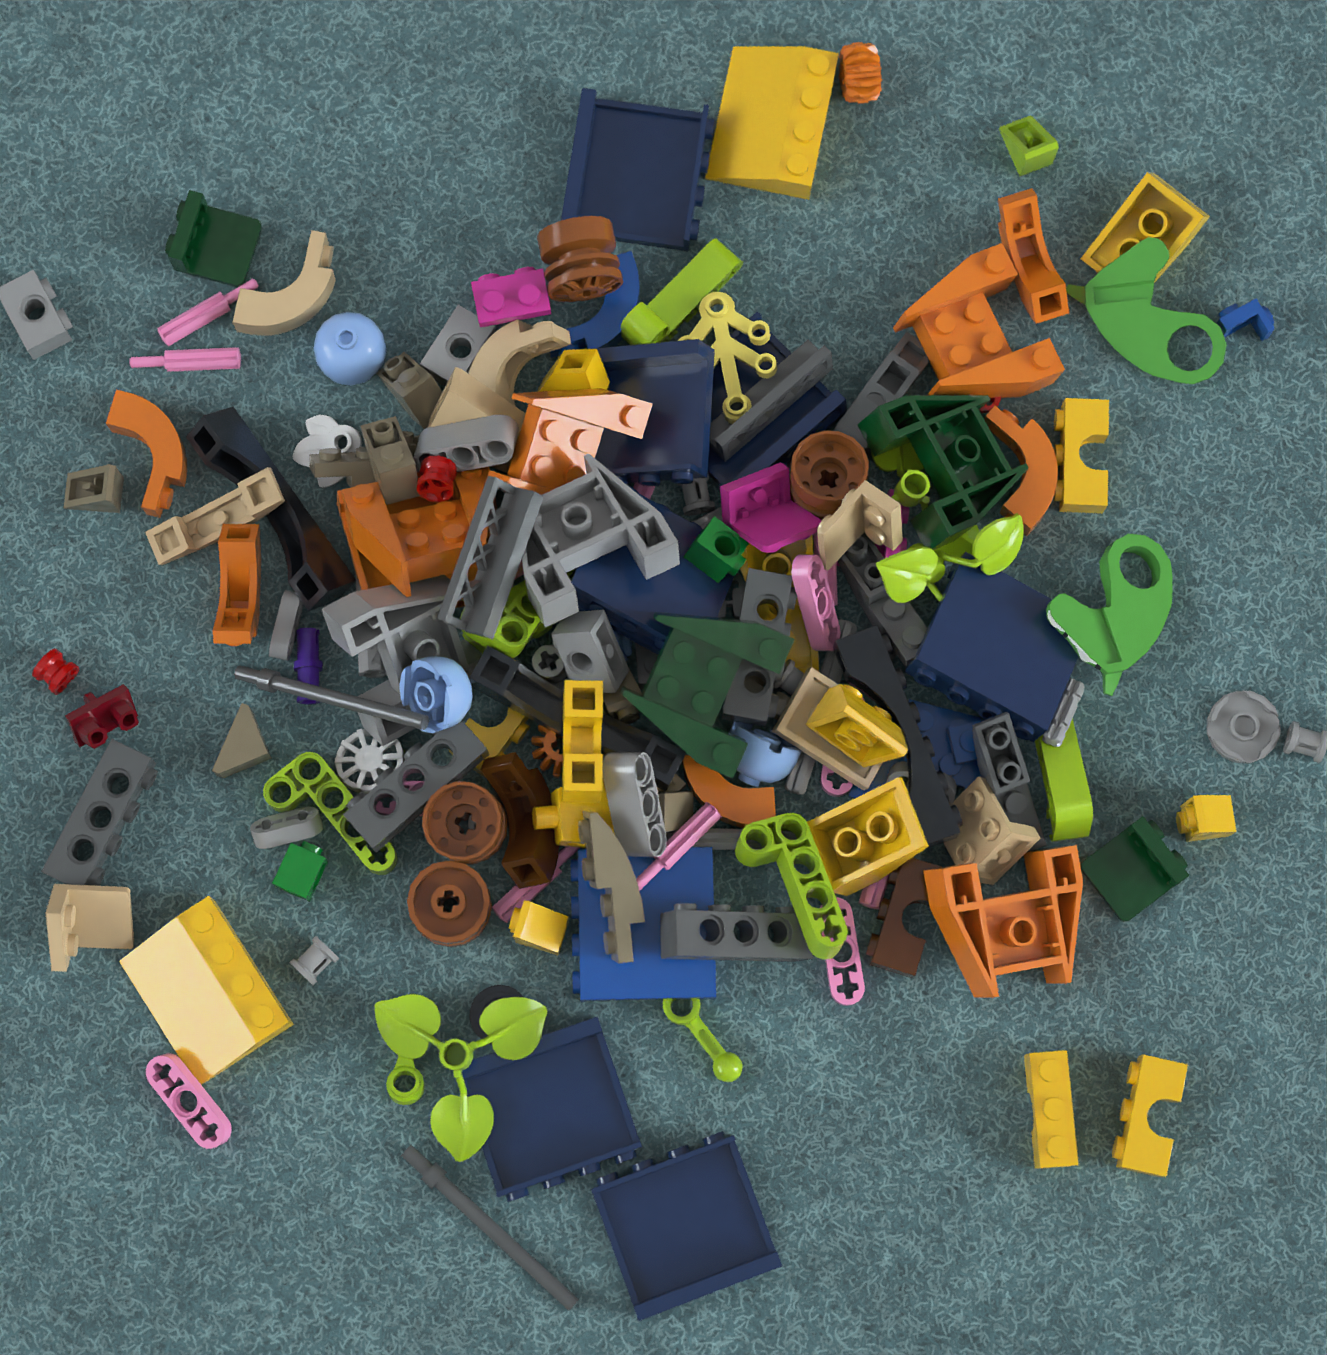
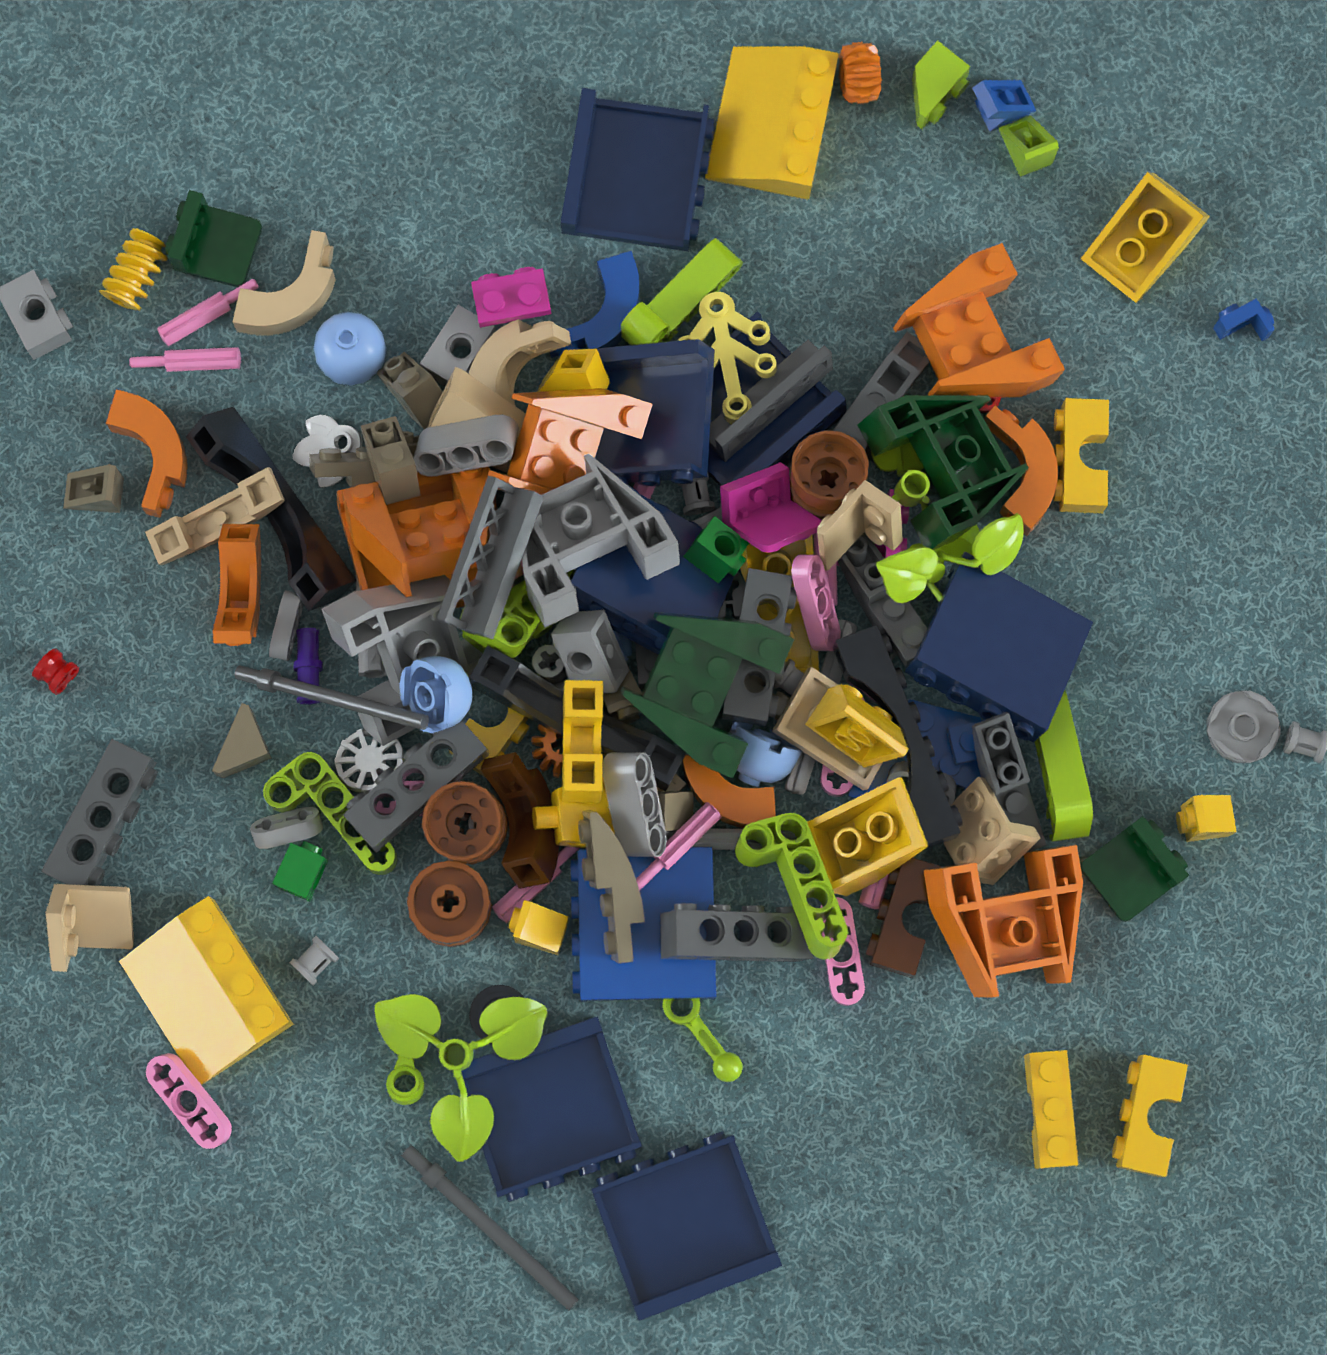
(102, 715): dark red hips -> none
(133, 269): none -> yellow piece
(436, 478): red wheel -> none
(580, 258): dark orange wheel -> none
(935, 80): none -> lime slope
(1002, 101): none -> blue slope
(1037, 280): orange arch -> none
(1064, 713): light grey axle -> none
(1123, 313): bright green animal -> none
(1132, 618): bright green animal -> none

